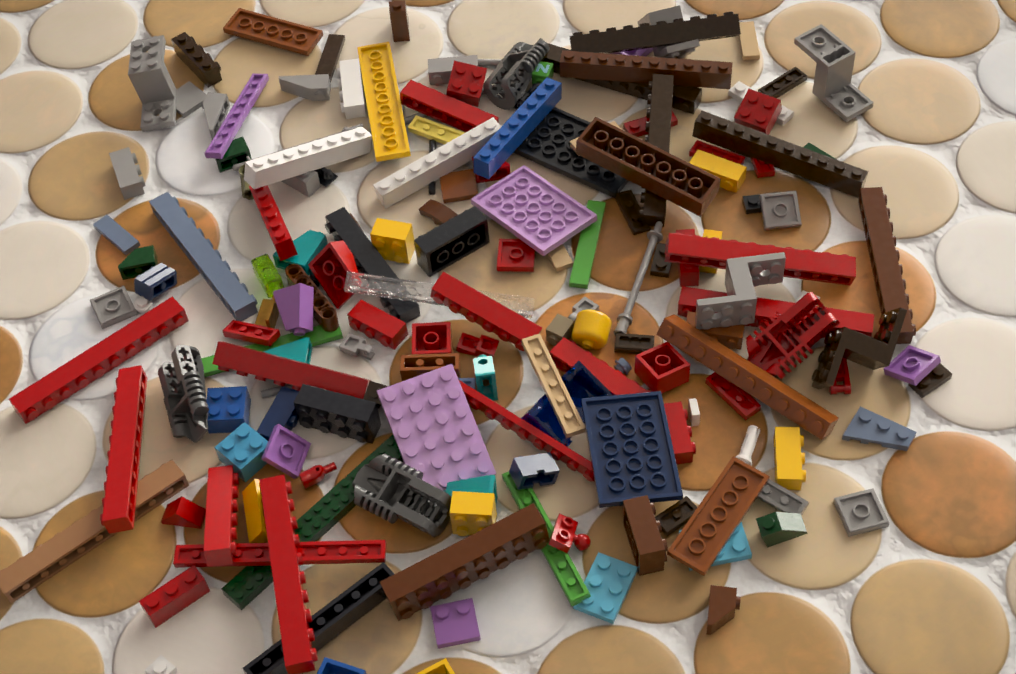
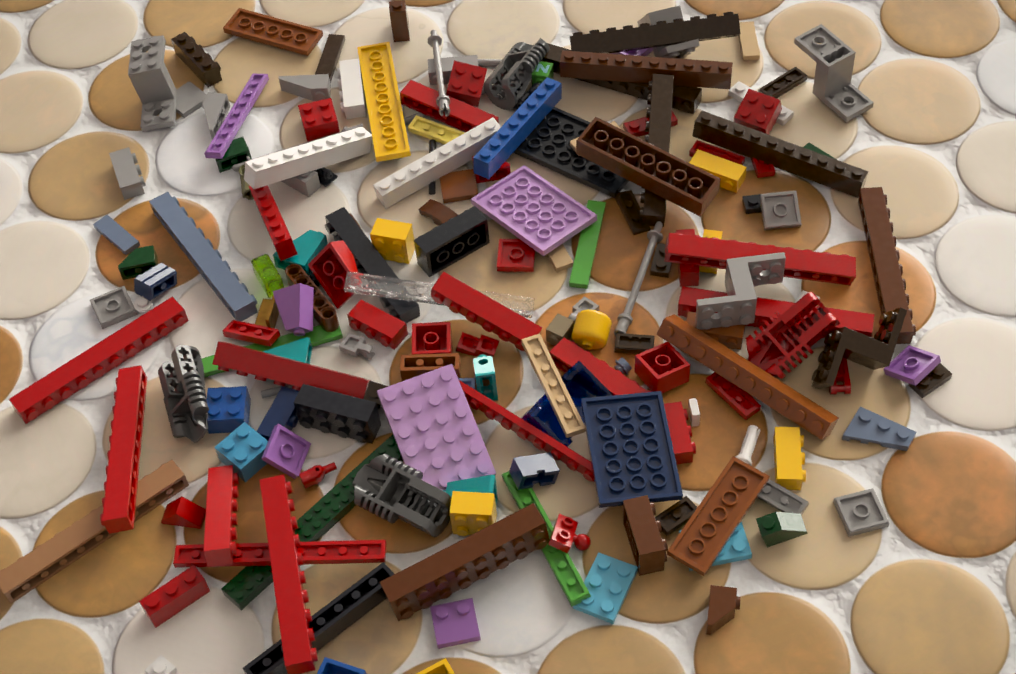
(254, 513): yellow brick -> none
(318, 119): none -> red brick
(442, 100): none -> light grey bar

